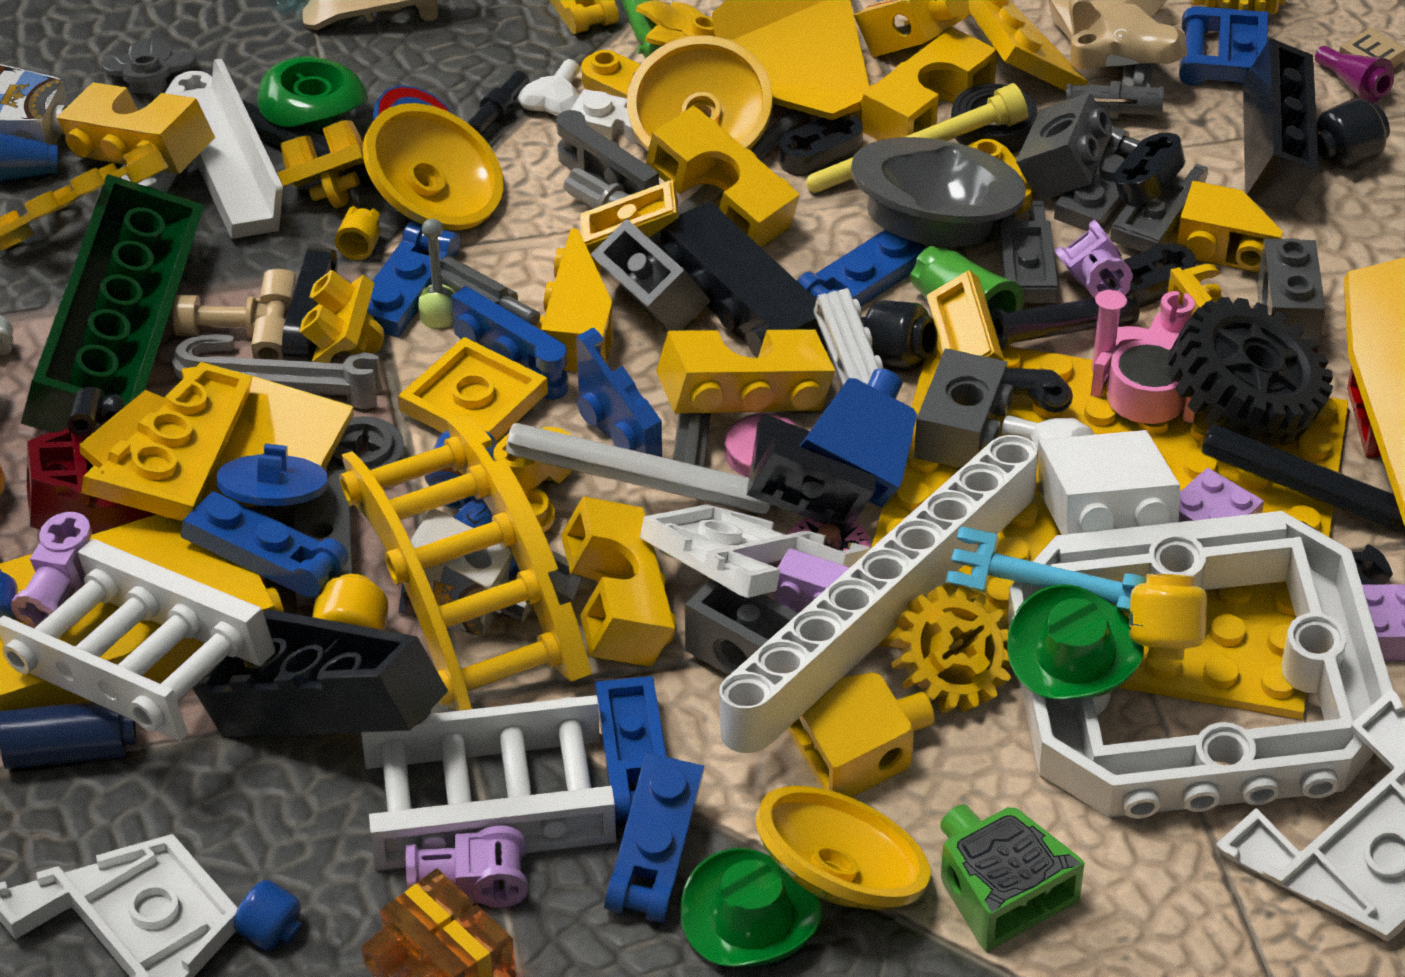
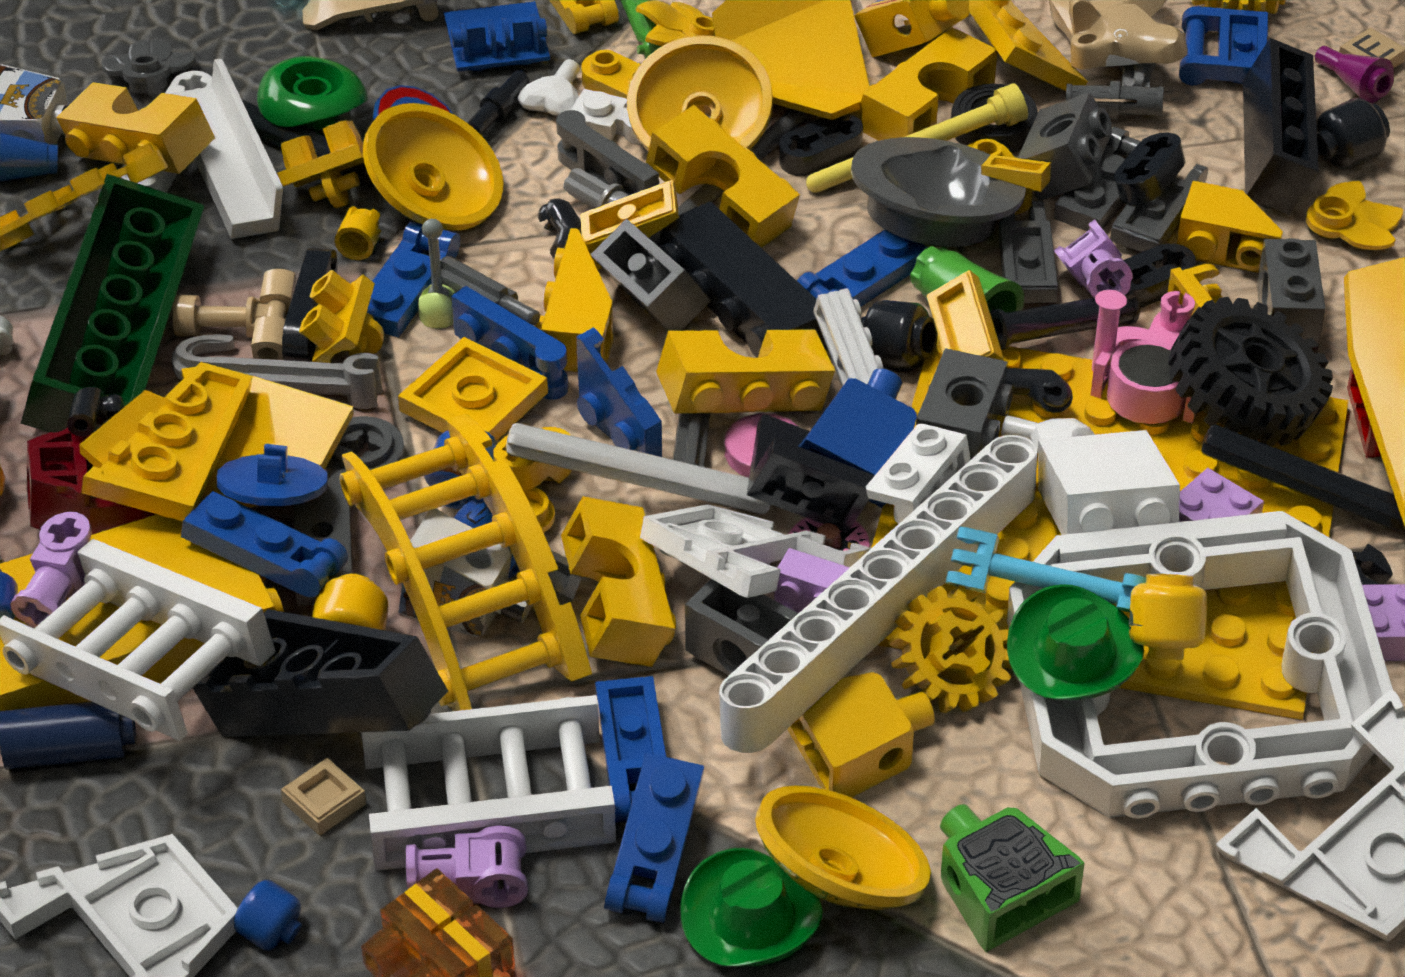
(323, 796): none -> tan tile
(497, 36): none -> blue hinge
(561, 218): none -> black arm
(919, 468): none -> white bracket
(1018, 171): none -> yellow piece
(1349, 216): none -> yellow plate

